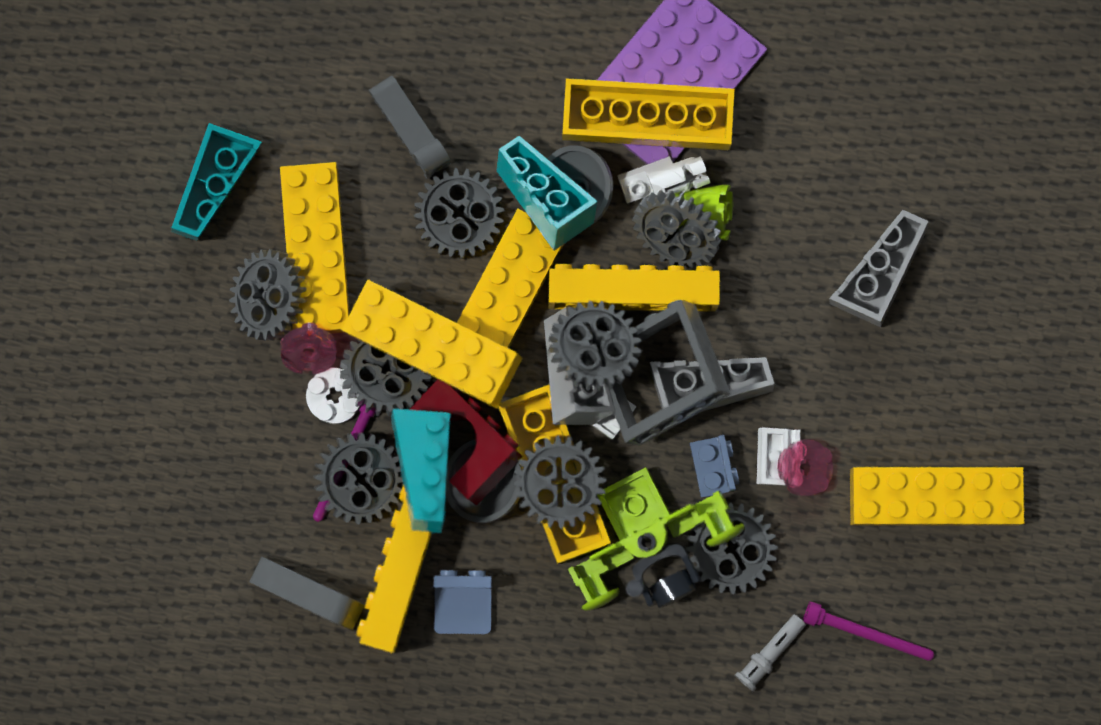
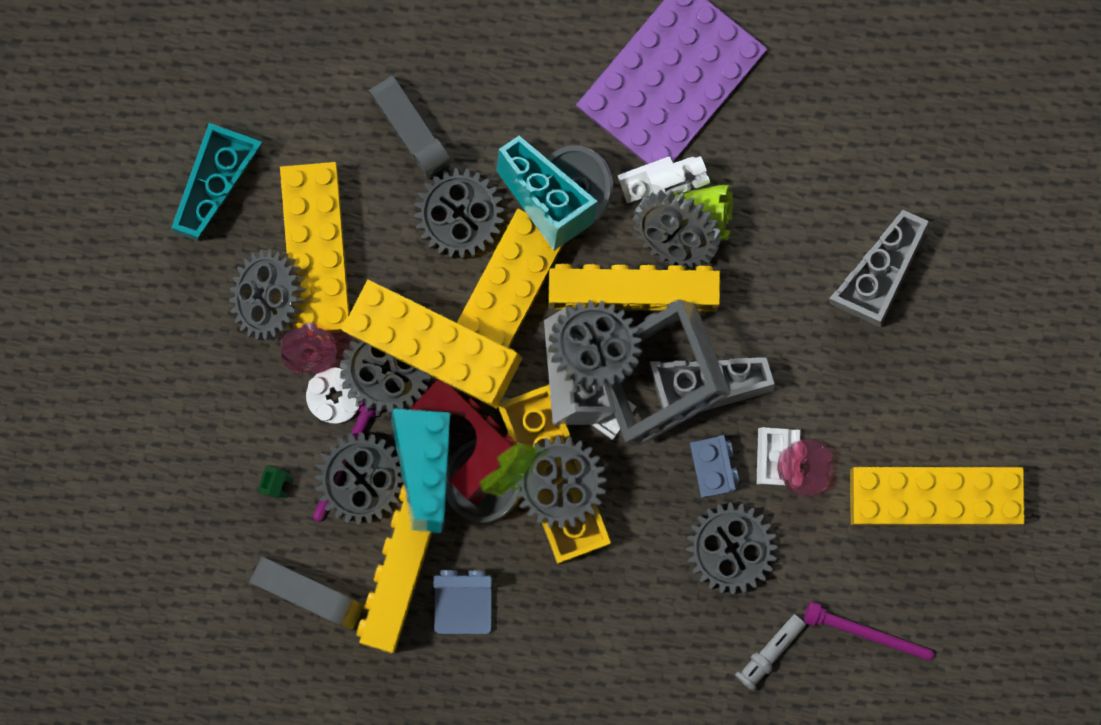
(272, 482): none -> dark green tile
(513, 466): none -> clear neon green slope
(641, 513): lime piece -> none
(648, 114): yellow brick -> none

